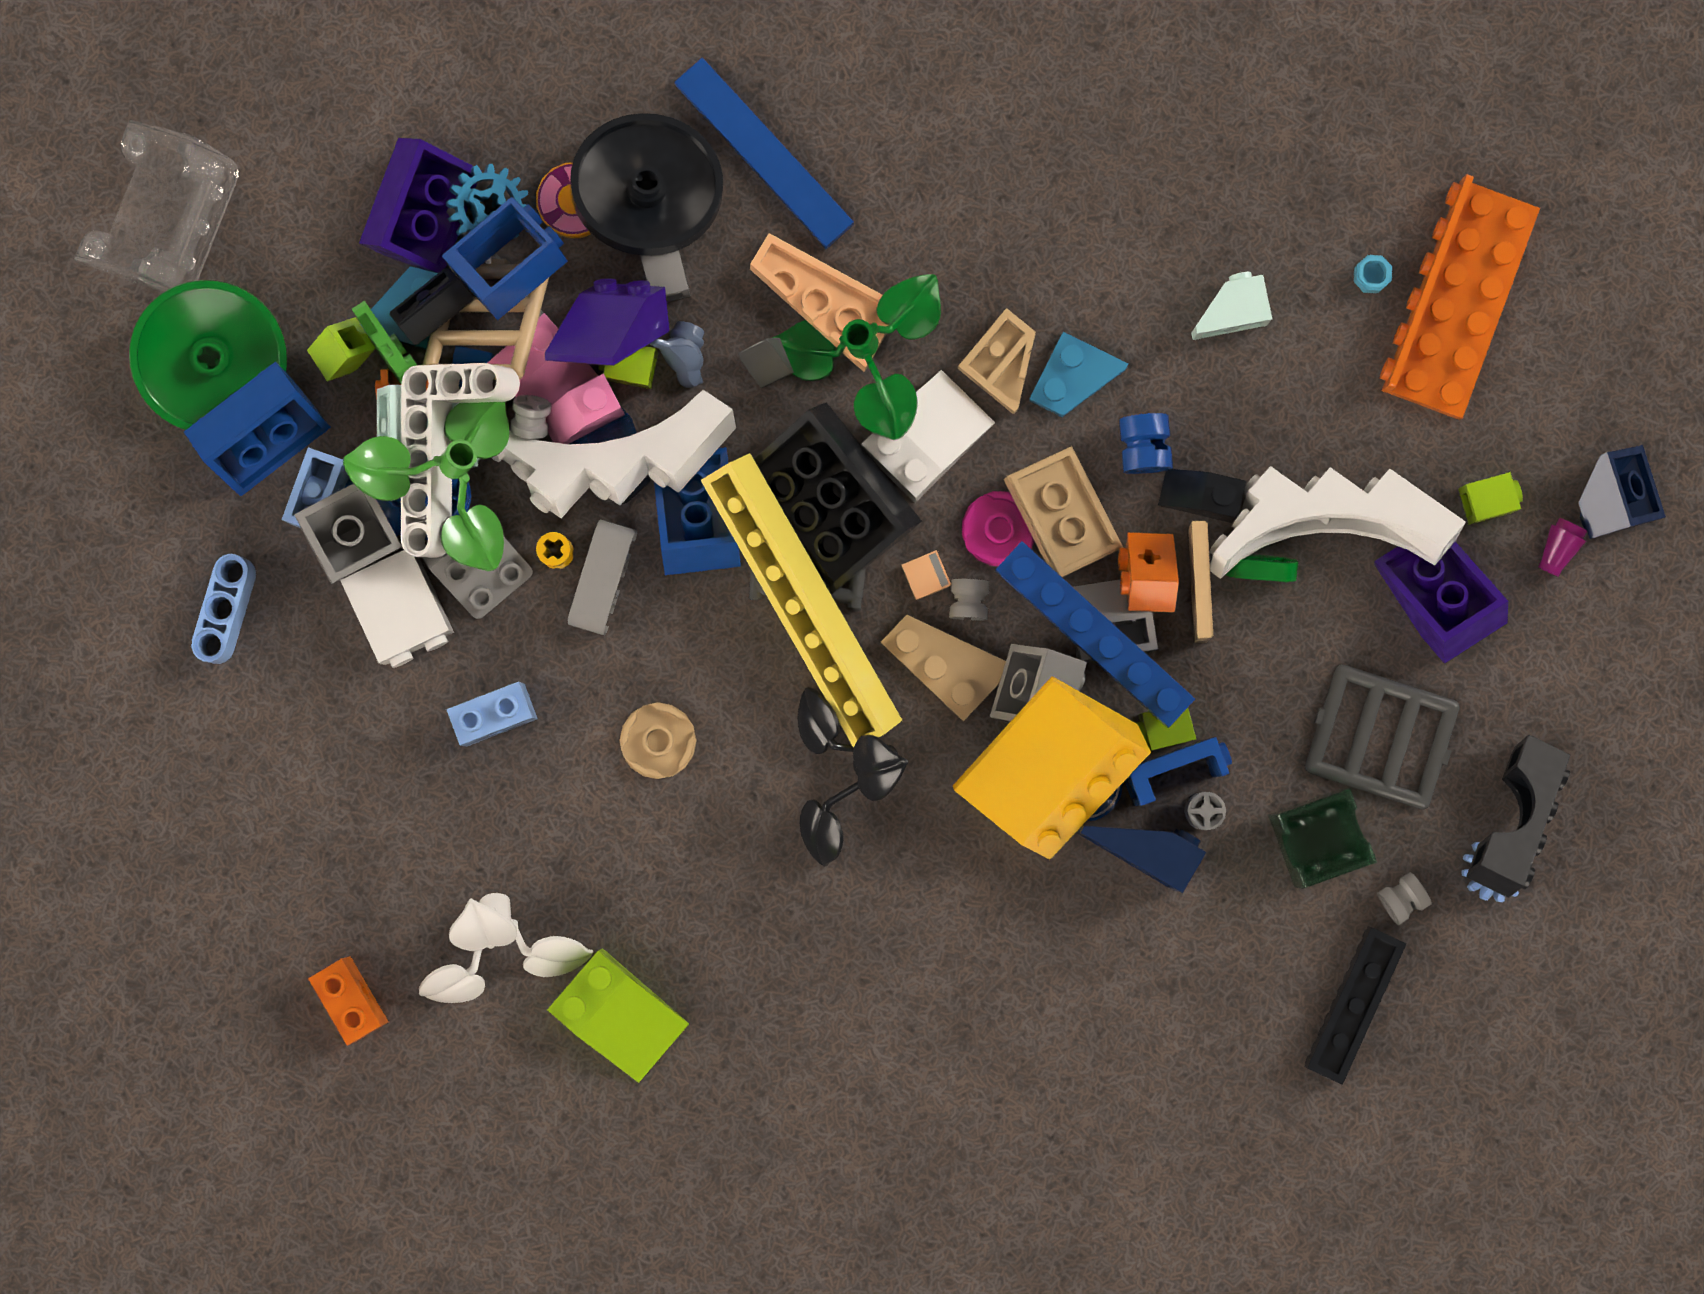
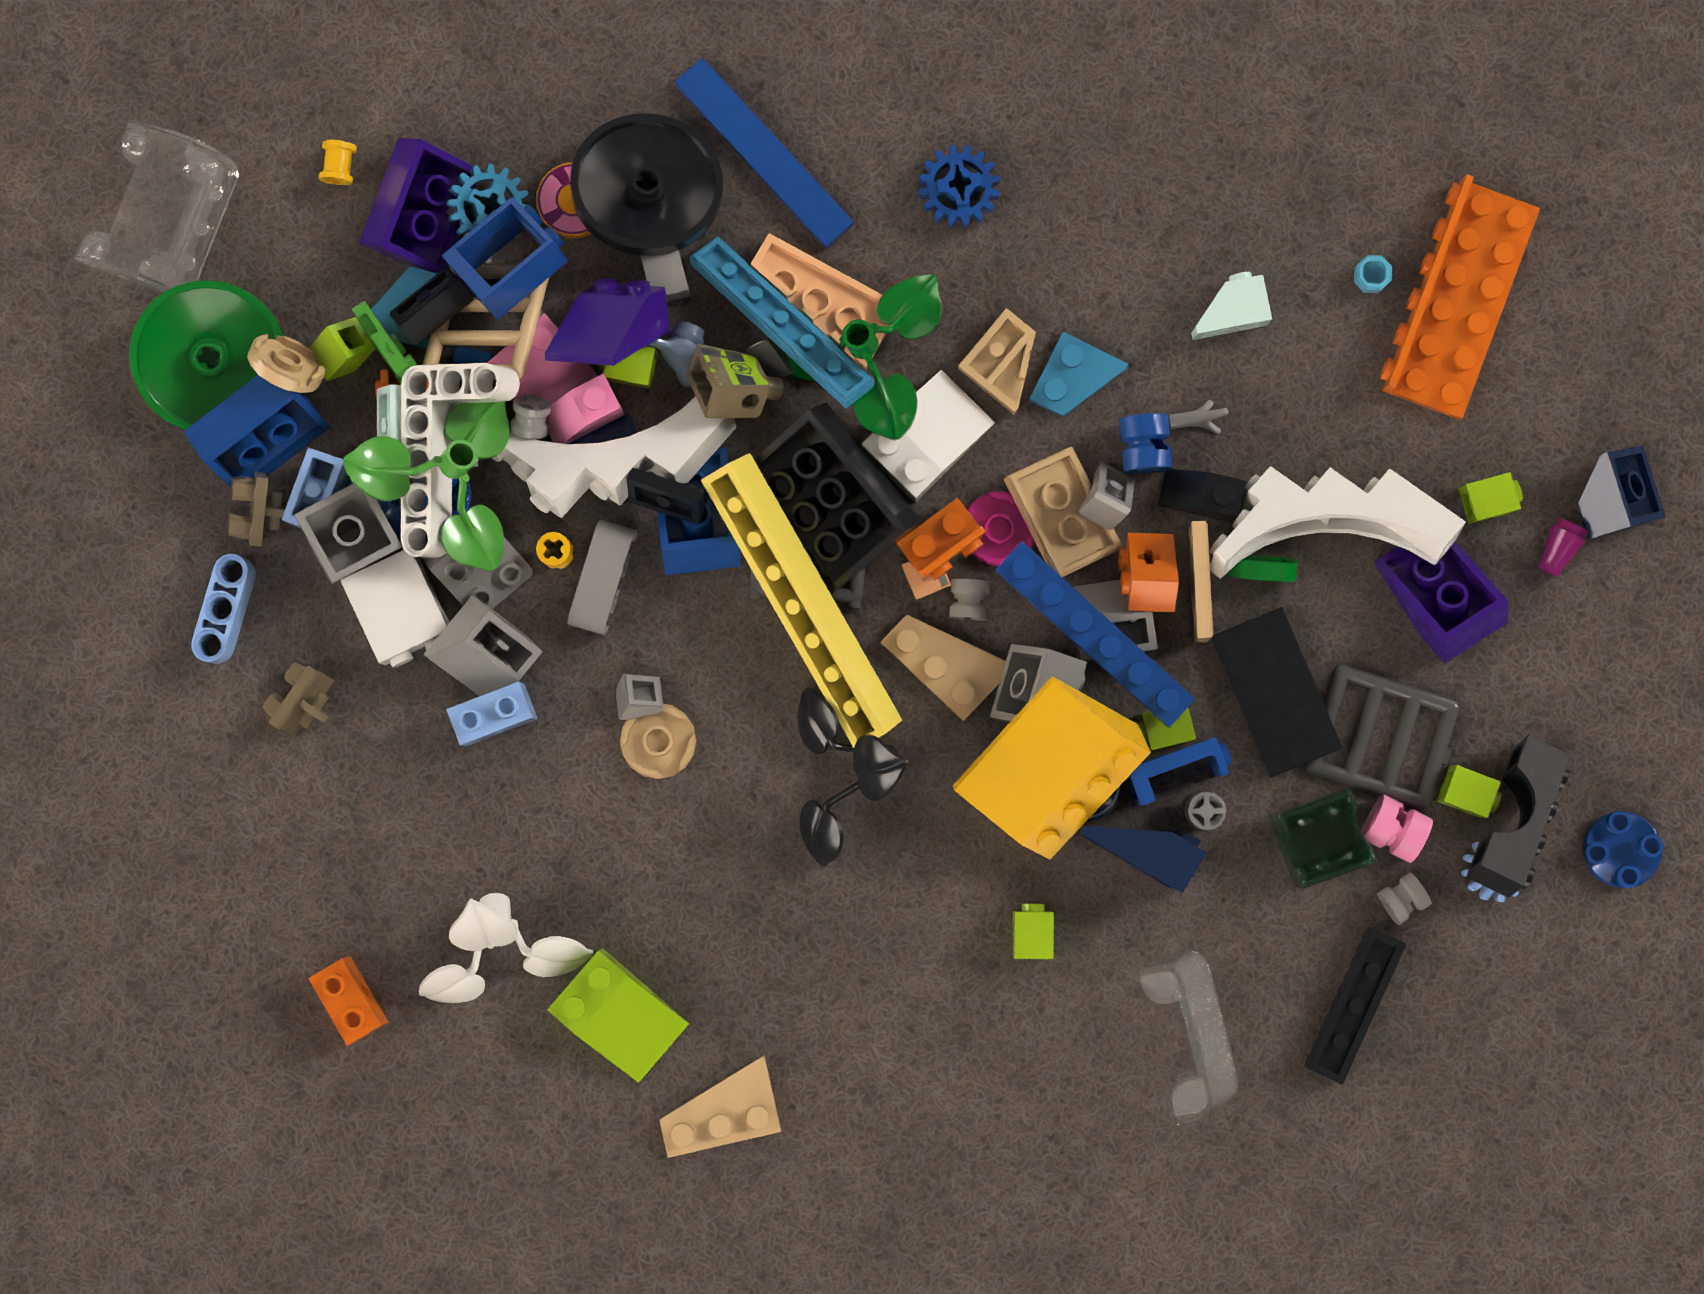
(251, 525): none -> dark tan hips
(286, 363): none -> tan tile
(302, 702): none -> dark tan hips
(337, 162): none -> yellow bush
(483, 649): none -> light grey slope
(638, 696): none -> light grey slope
(666, 496): none -> black plate
(724, 1114): none -> tan wing
(730, 383): none -> dark tan torso
(782, 322): none -> dark azure tile
(942, 539): none -> orange bracket
(944, 190): none -> blue gear
(1033, 932): none -> lime brick
(1109, 497): none -> light grey slope
(1189, 980): none -> clear windscreen
(1198, 418): none -> light grey bar
(1276, 692): none -> black tile
(1398, 829): none -> bright pink wheel
(1470, 792): none -> lime brick
(1622, 849): none -> blue dish

